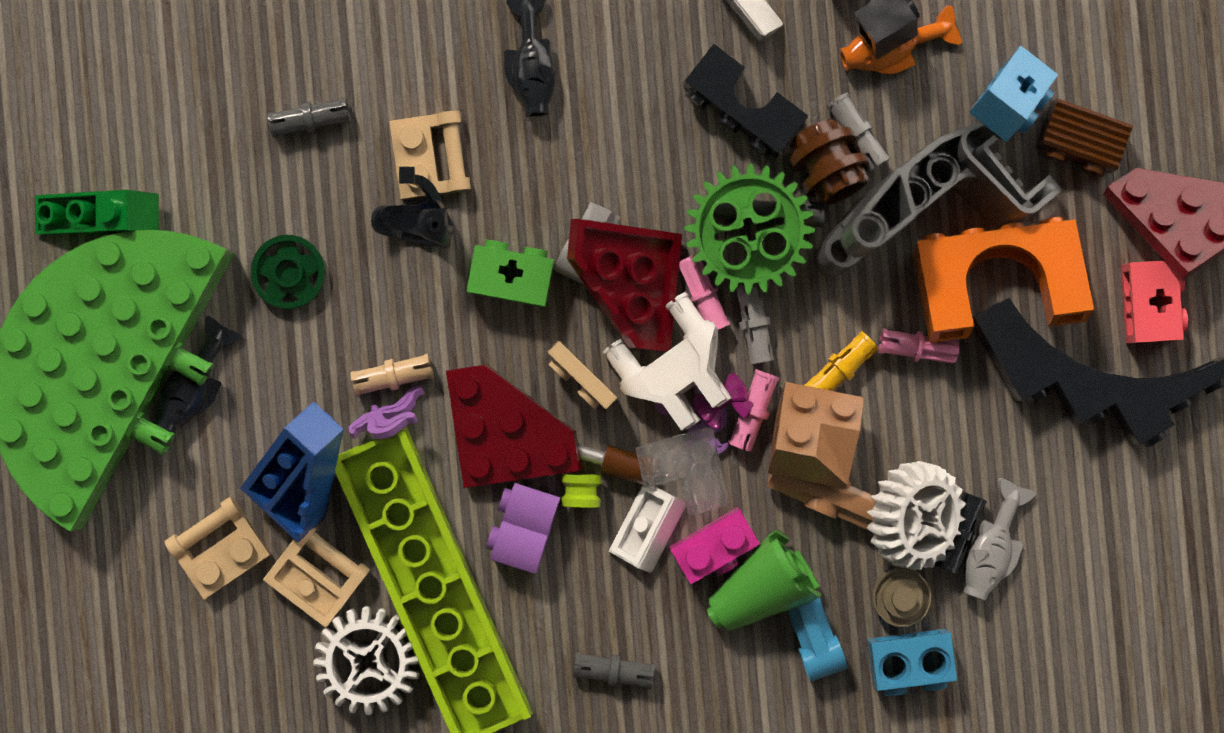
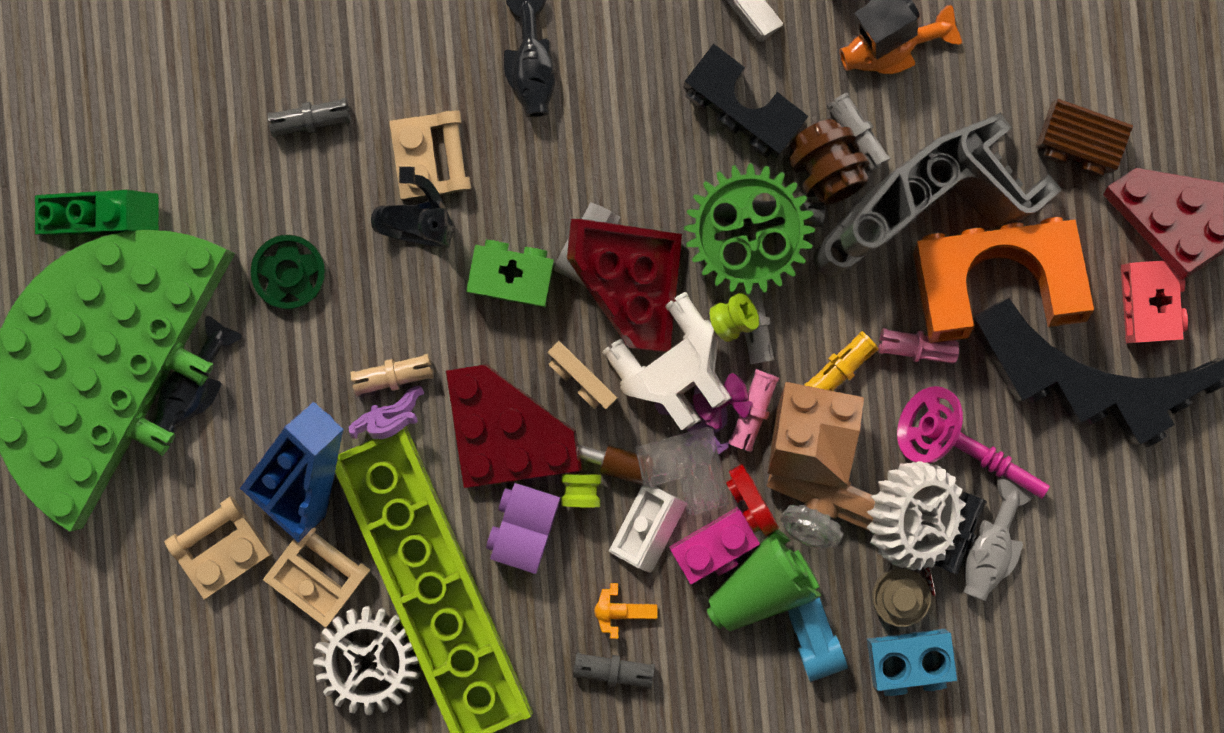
(605, 611): none -> light orange piece
(703, 292): bright pink axle -> none
(734, 317): none -> lime wheel
(744, 488): none -> red plate
(811, 527): none -> clear gear
(929, 580): none -> sticker
(949, 430): none -> dark pink dish
(1014, 94): dark azure brick -> none

